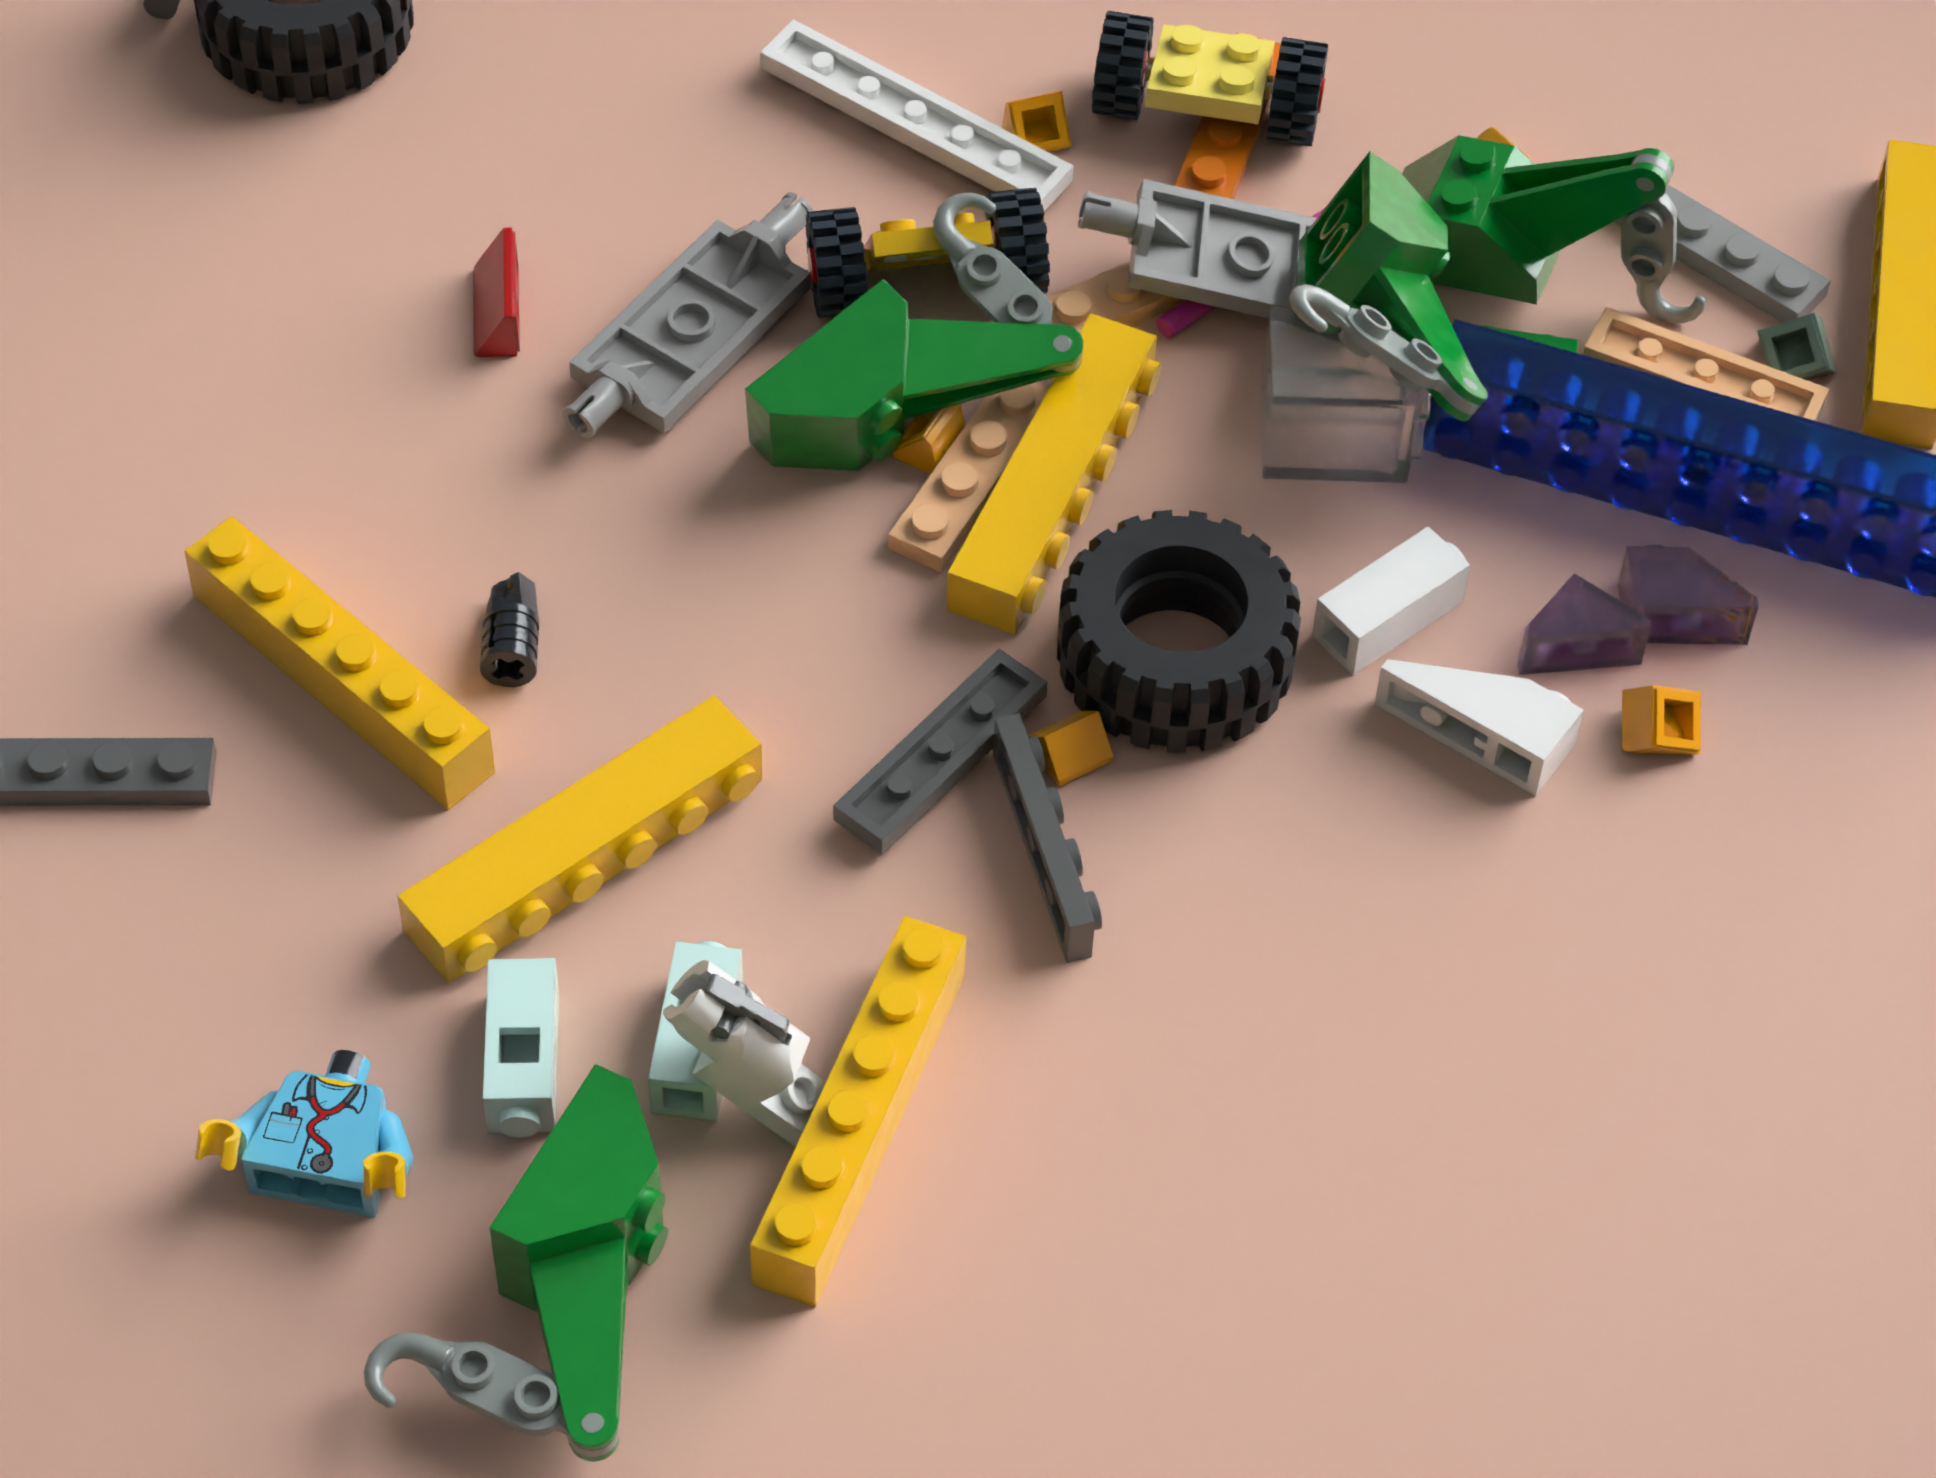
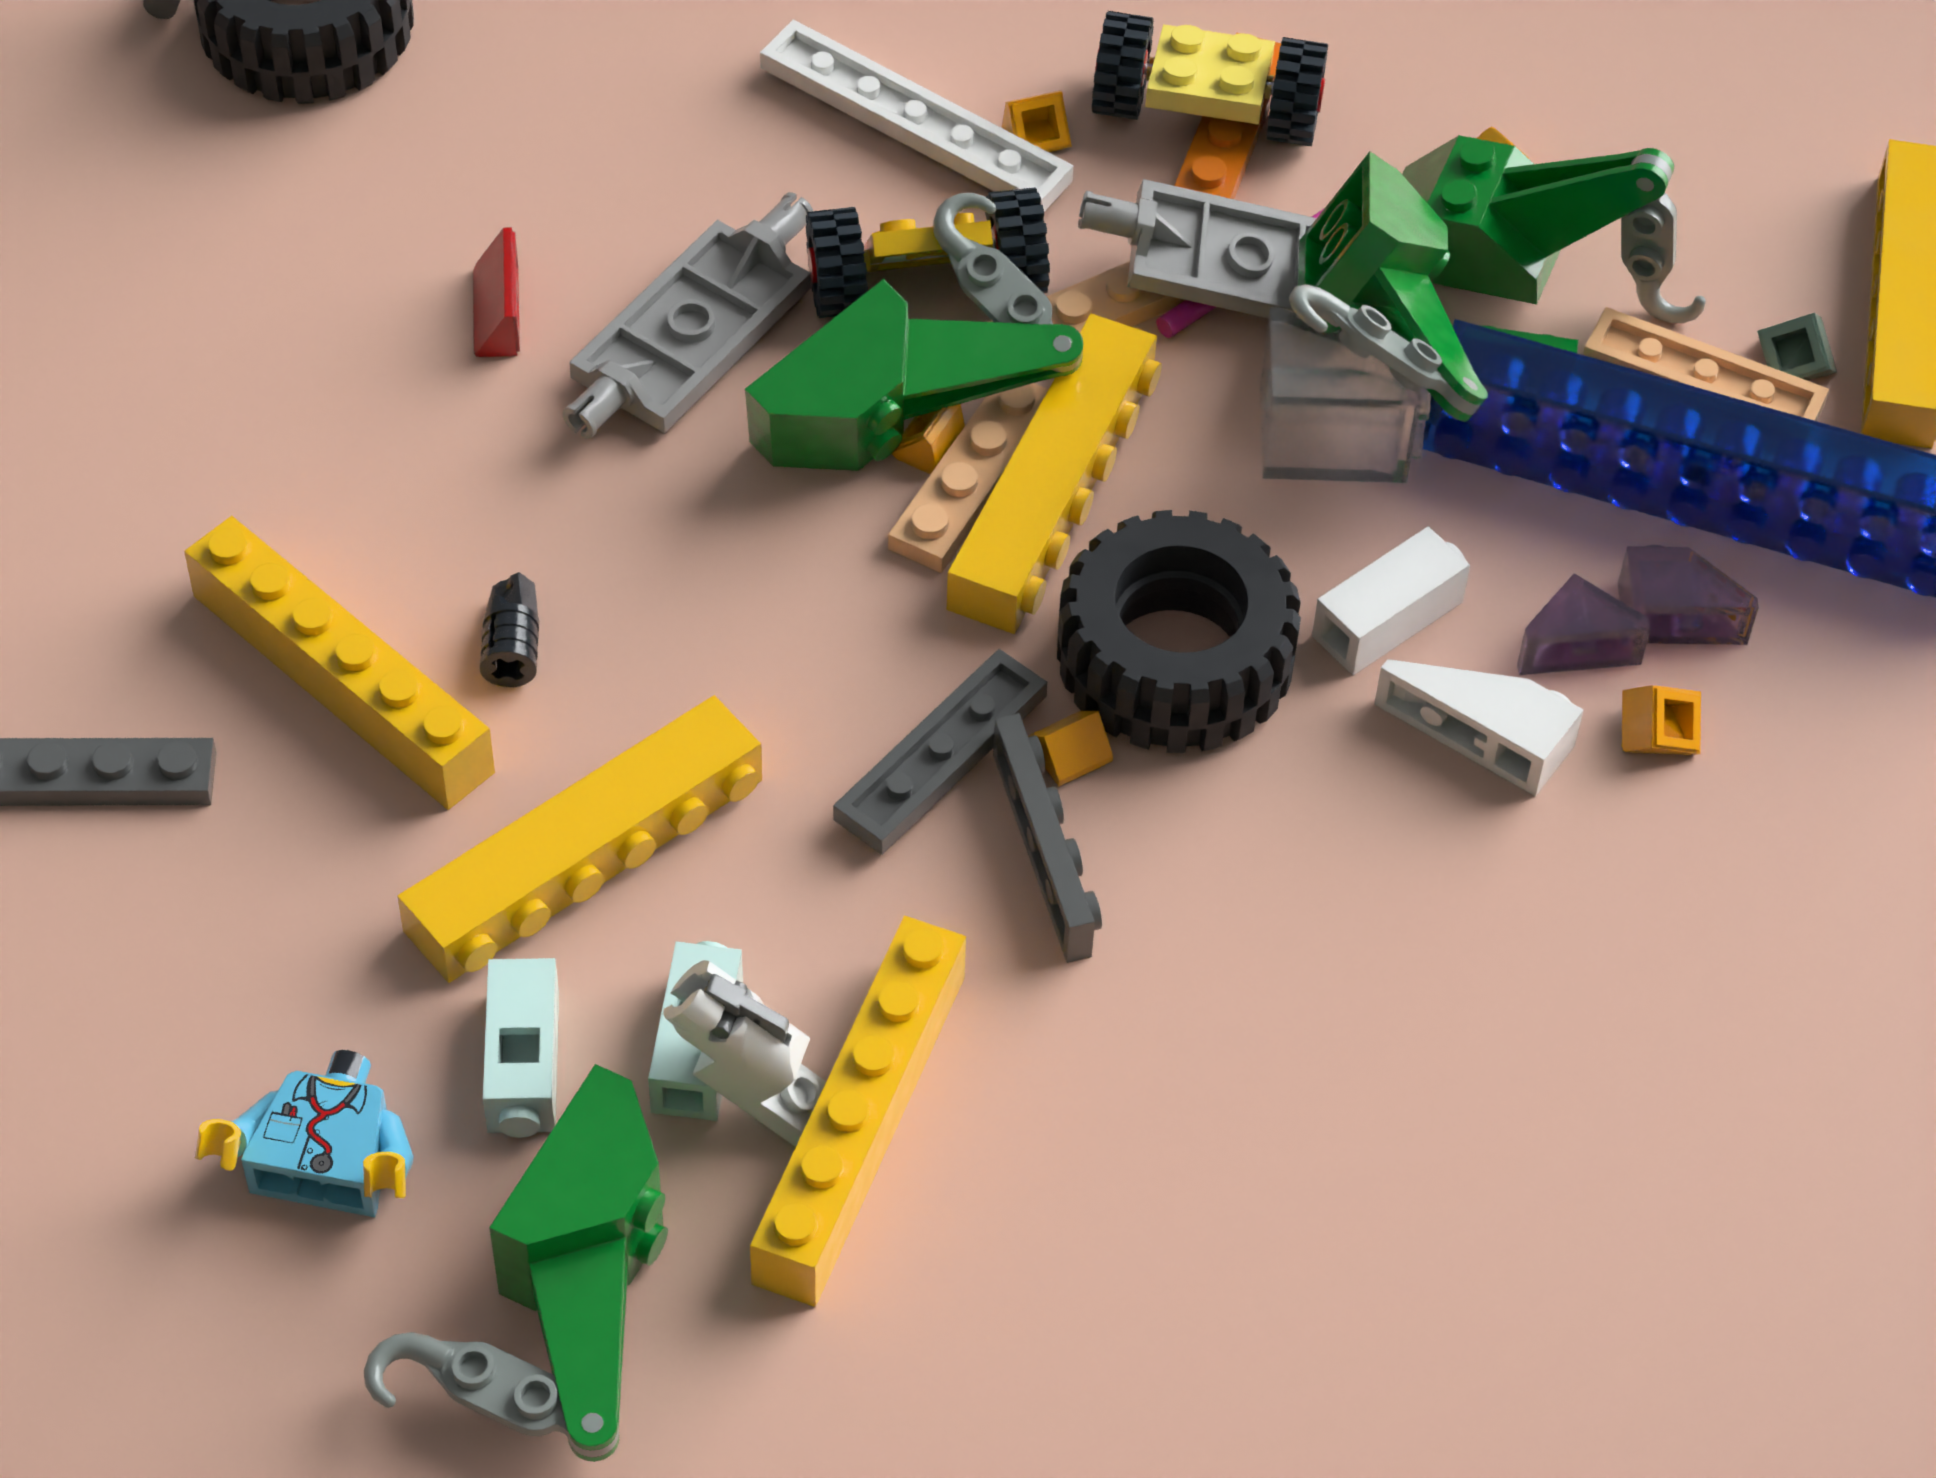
(1744, 262): light grey plate -> none

